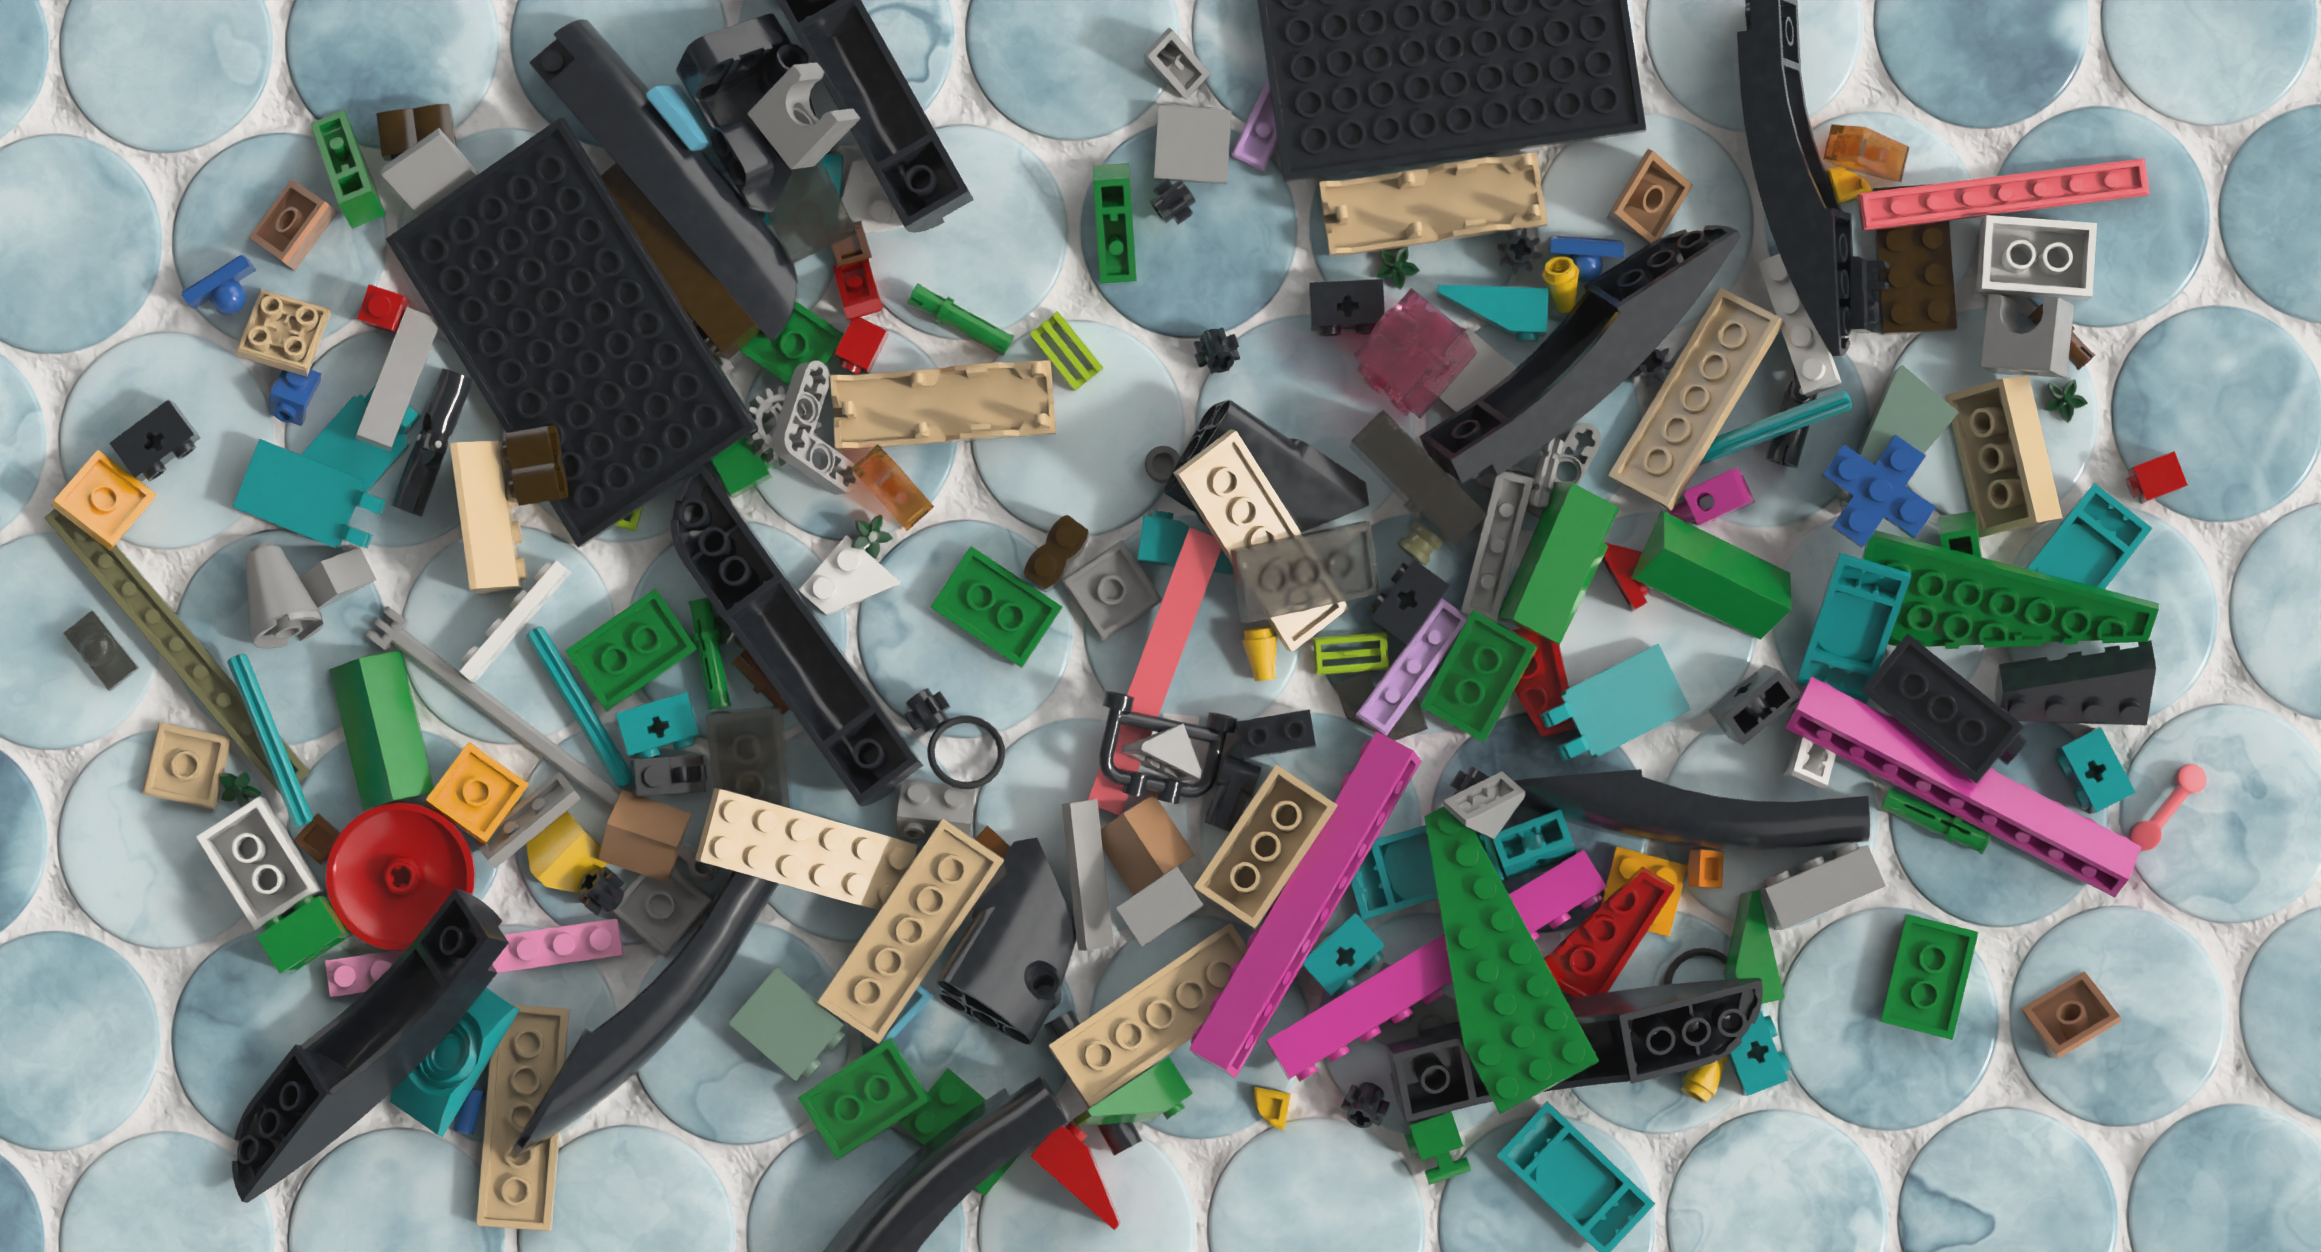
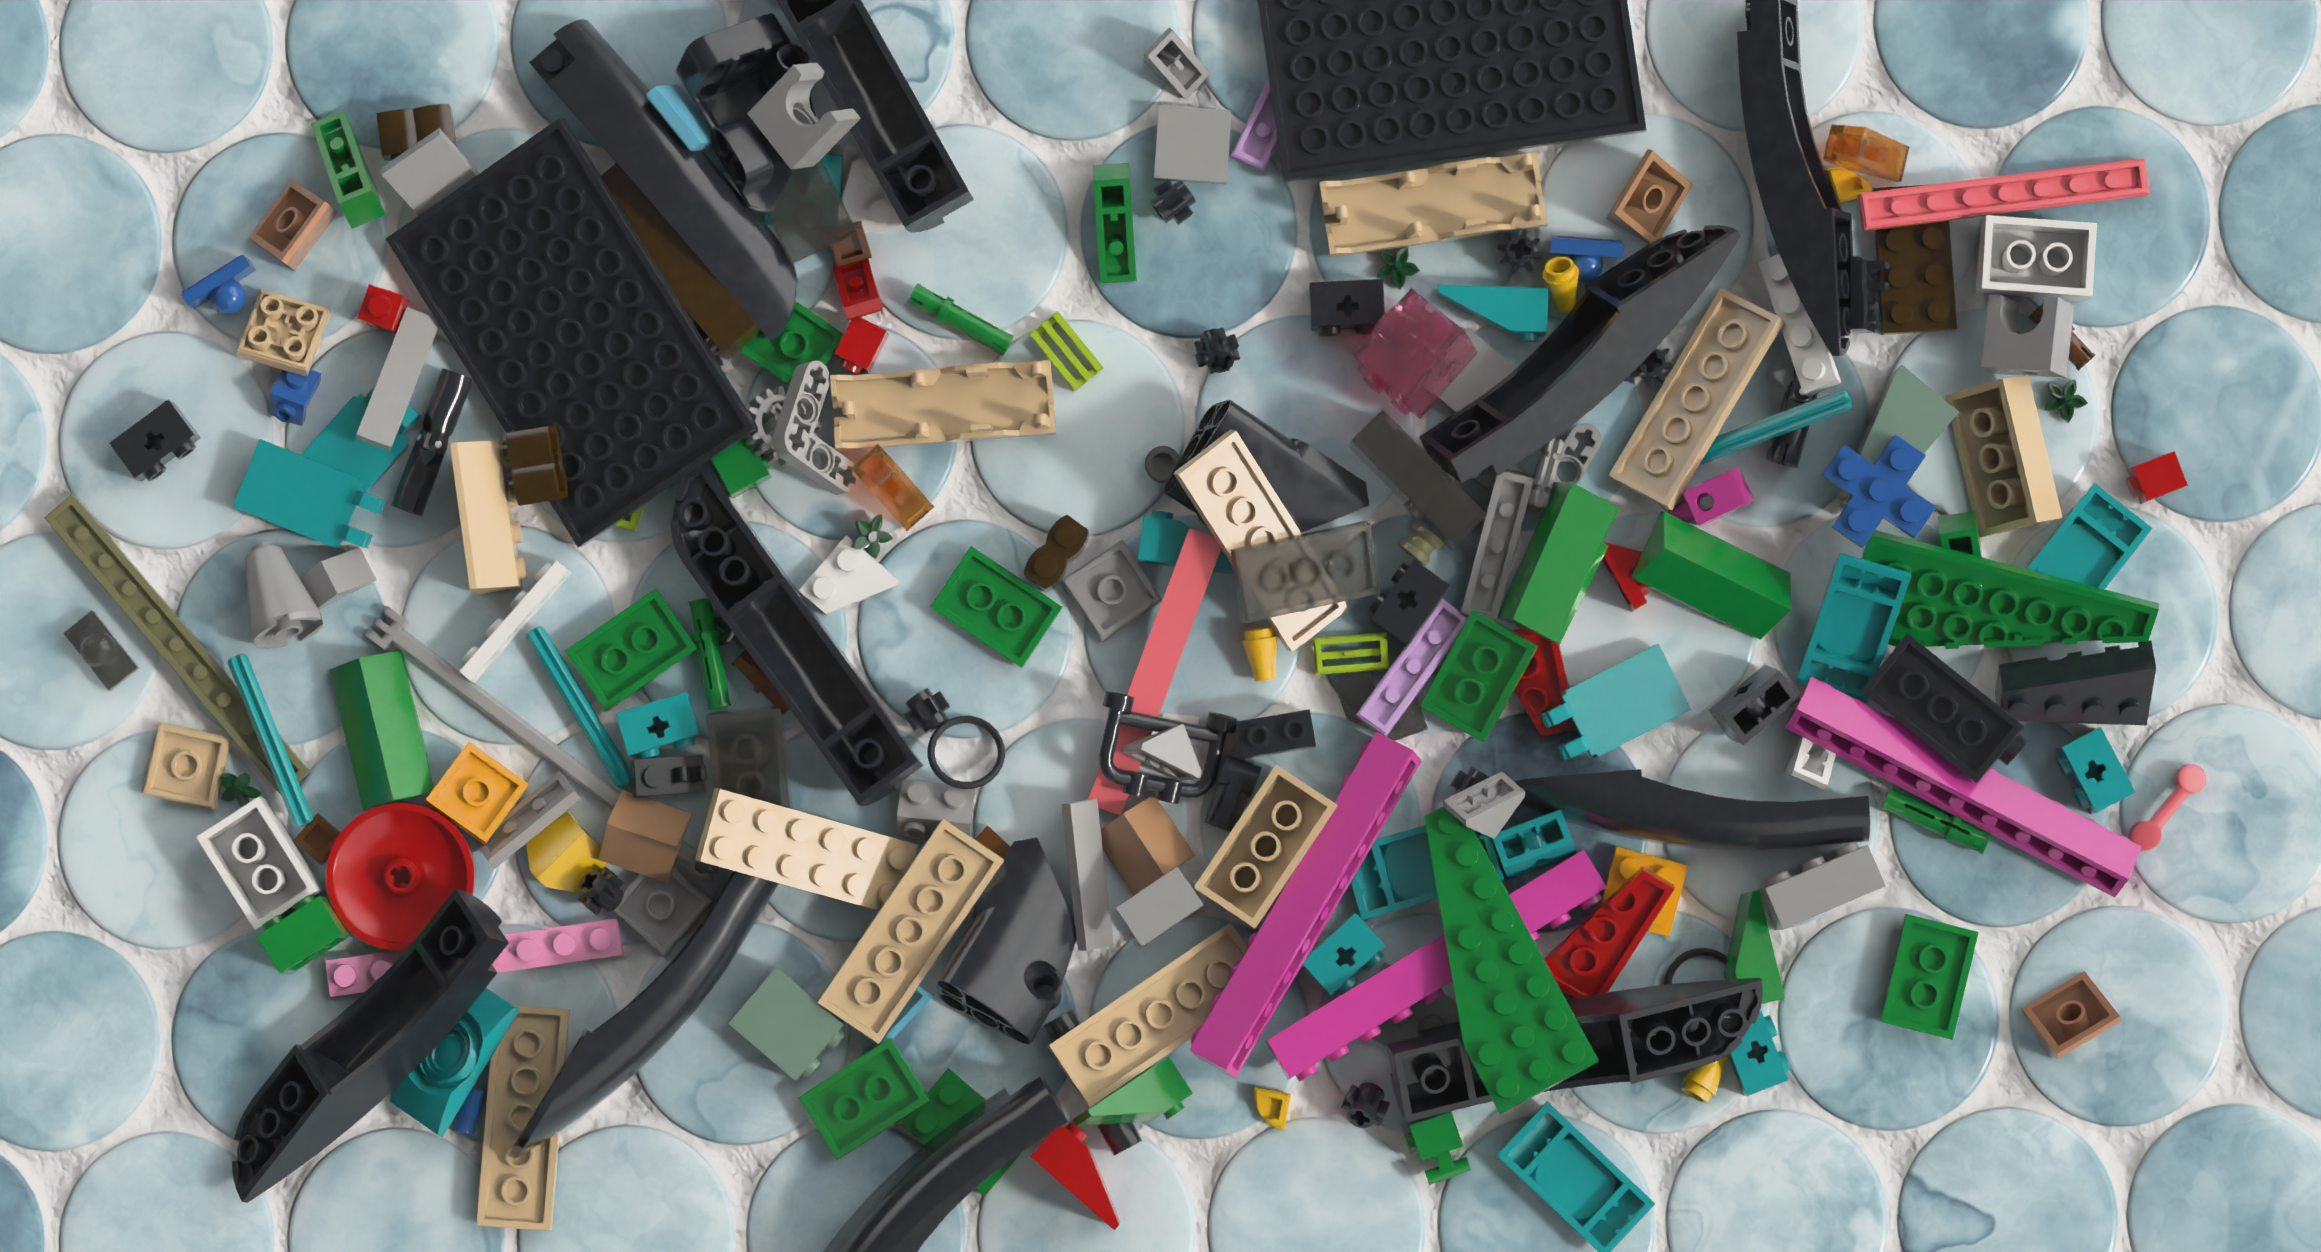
(103, 500): light orange plate -> none
(1705, 868): orange plate -> none

